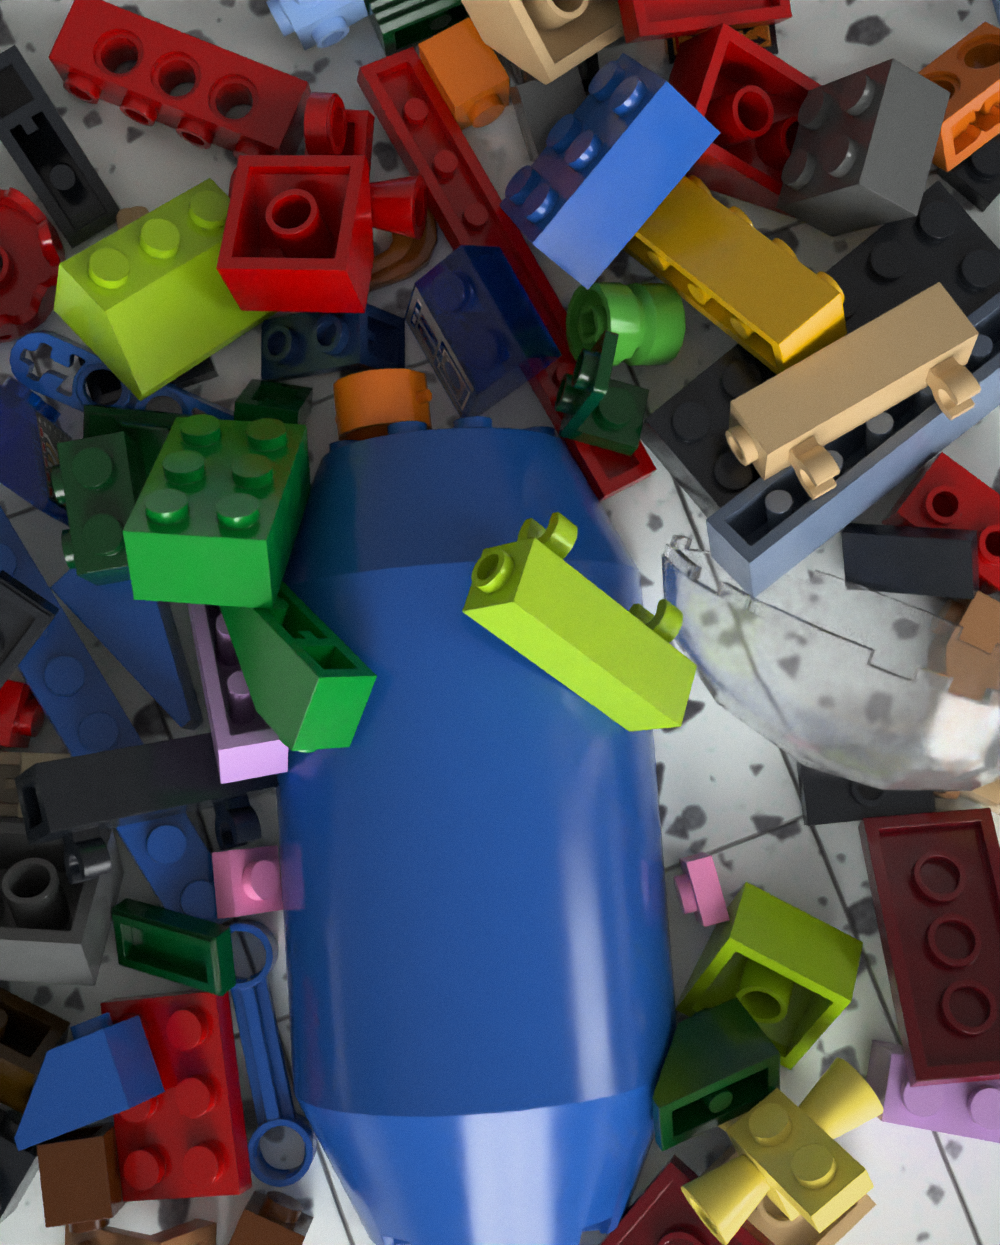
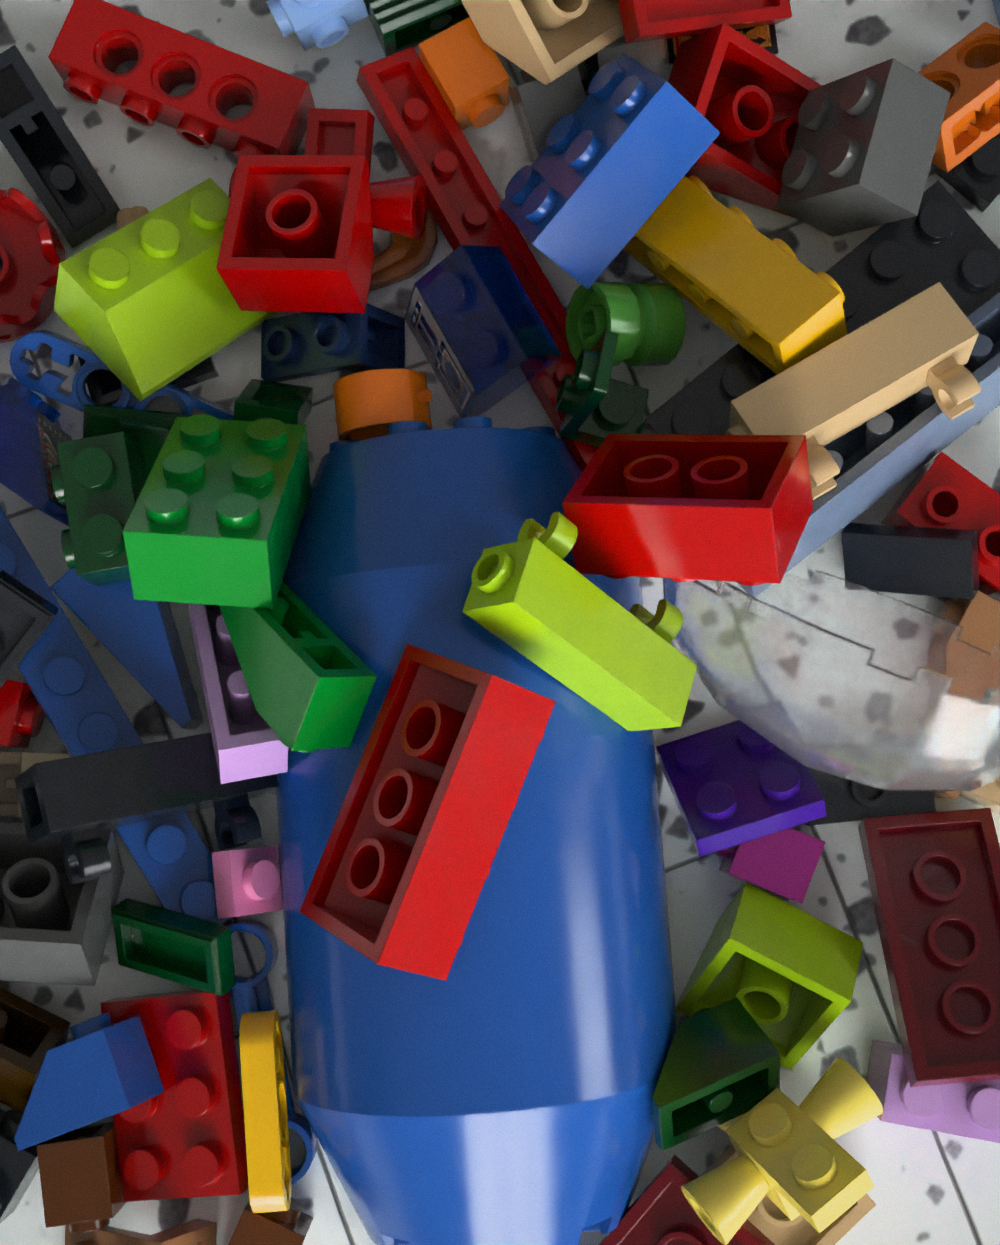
(265, 1111): none -> yellow beam
(325, 124): red tile -> none
(426, 812): none -> red slope
(691, 507): none -> red brick
(700, 890): bright pink plate -> none
(737, 786): none -> dark purple plate
(775, 862): none -> magenta brick

